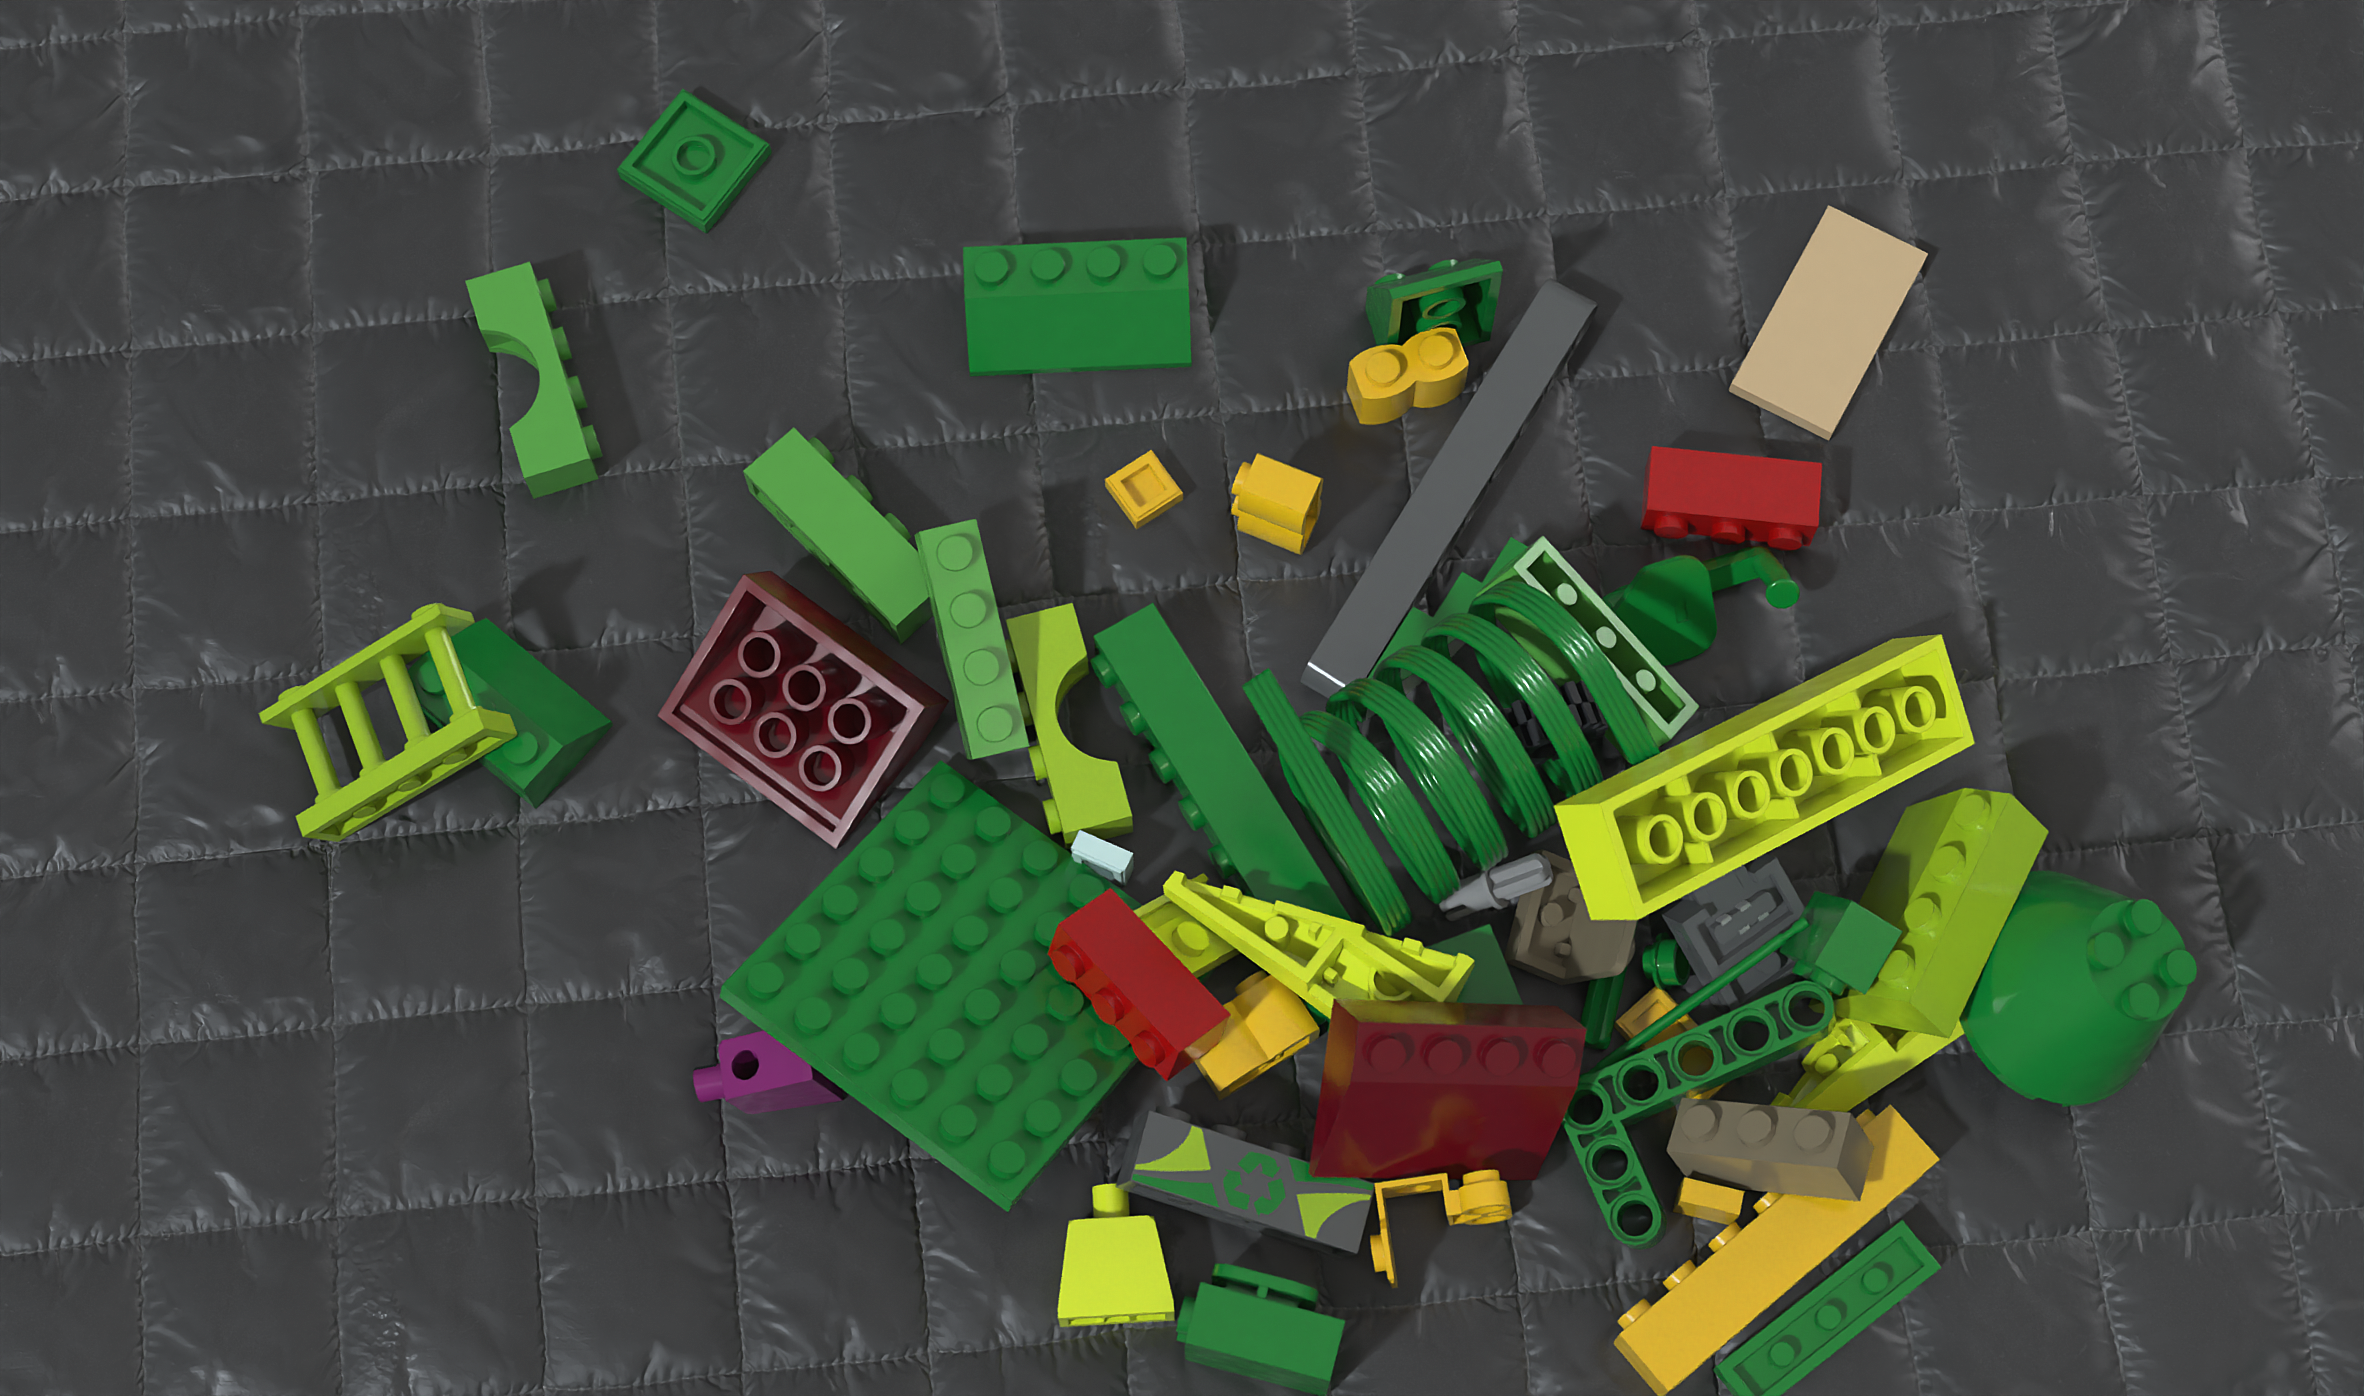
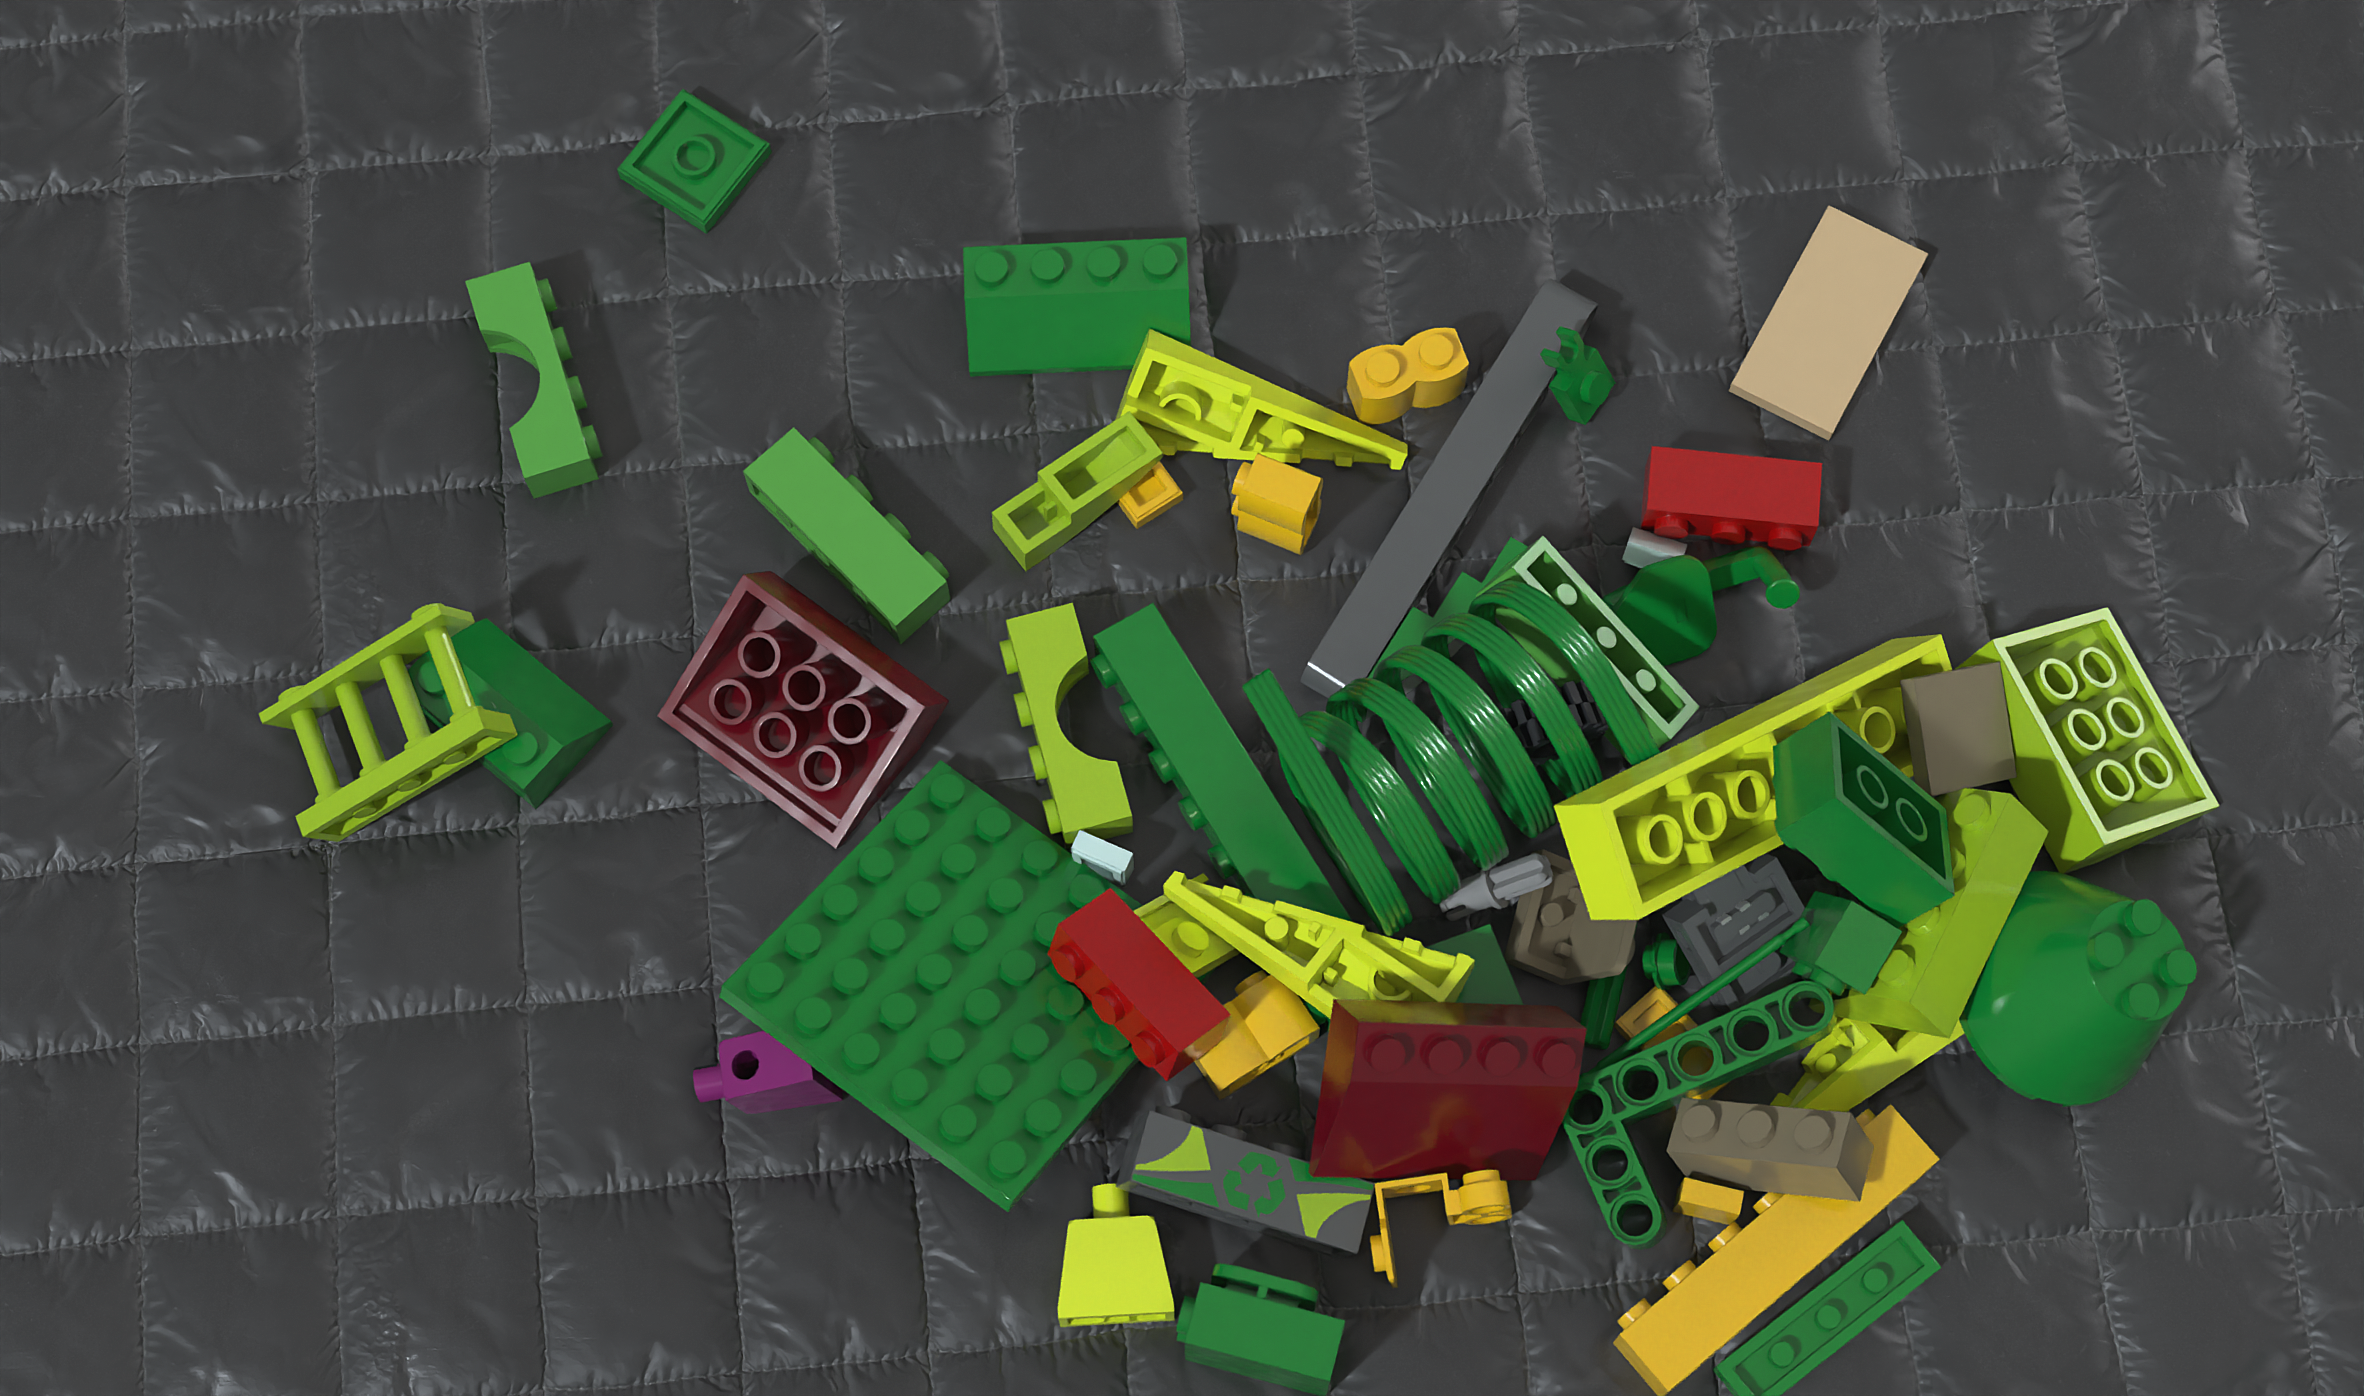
(971, 639): bright green brick -> none
(1075, 490): none -> lime slope
(1215, 408): none -> neon yellow wedge
(1442, 297): green slope -> none
(1581, 376): none -> green plate
(1648, 548): none -> light aqua tile
(1862, 821): none -> green brick
(1958, 728): none -> dark tan tile
(2092, 740): none -> lime slope

